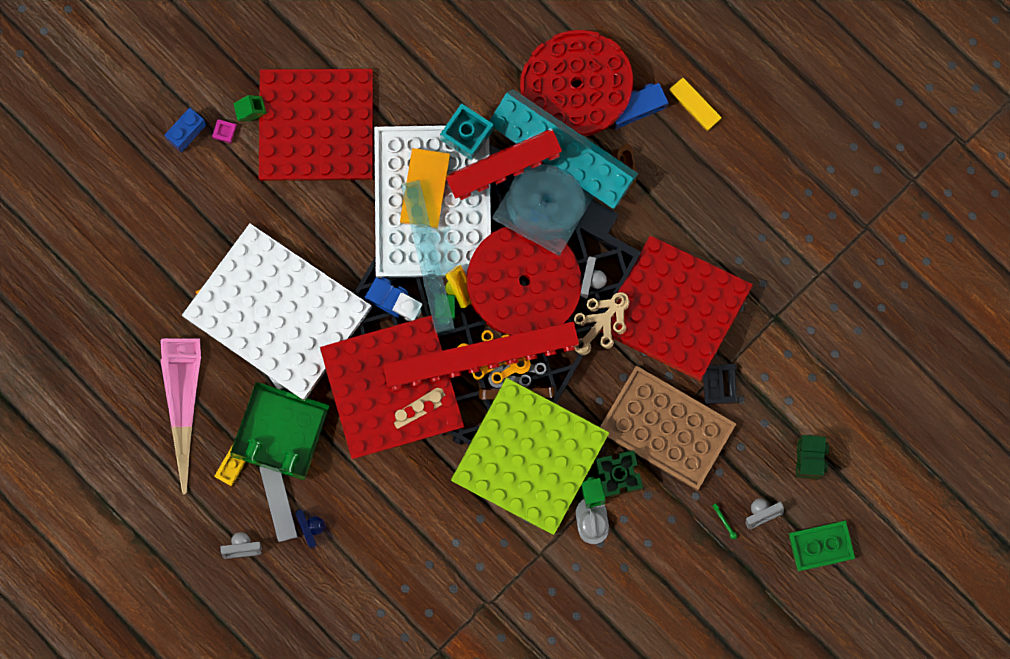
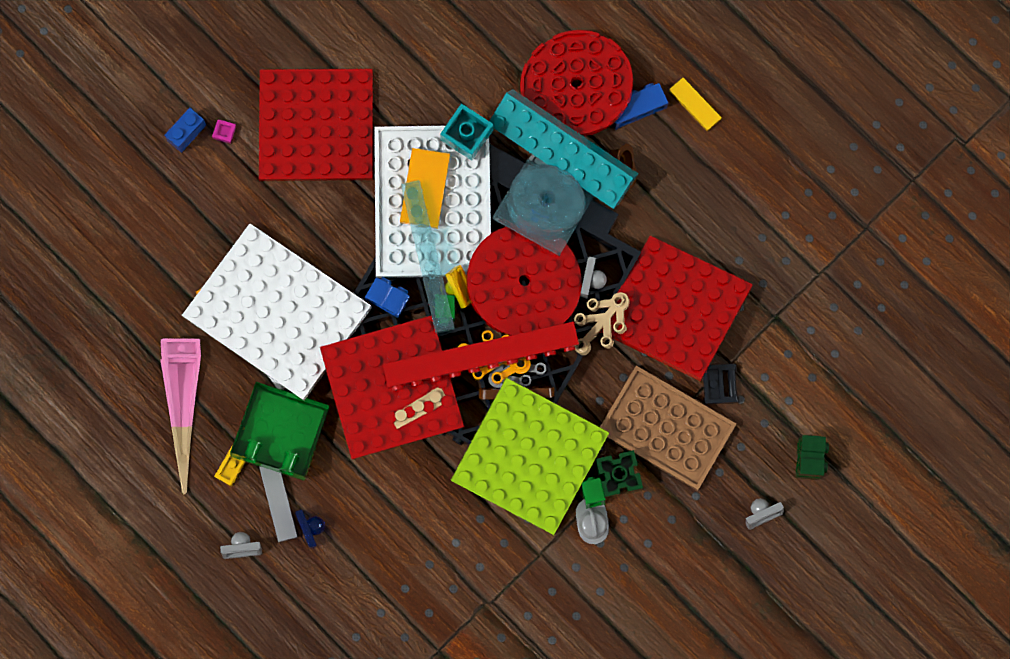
(249, 108): green brick -> none
(407, 307): white bracket -> none
(503, 163): red brick -> none
(733, 535): green hinge -> none
(821, 546): green plate -> none

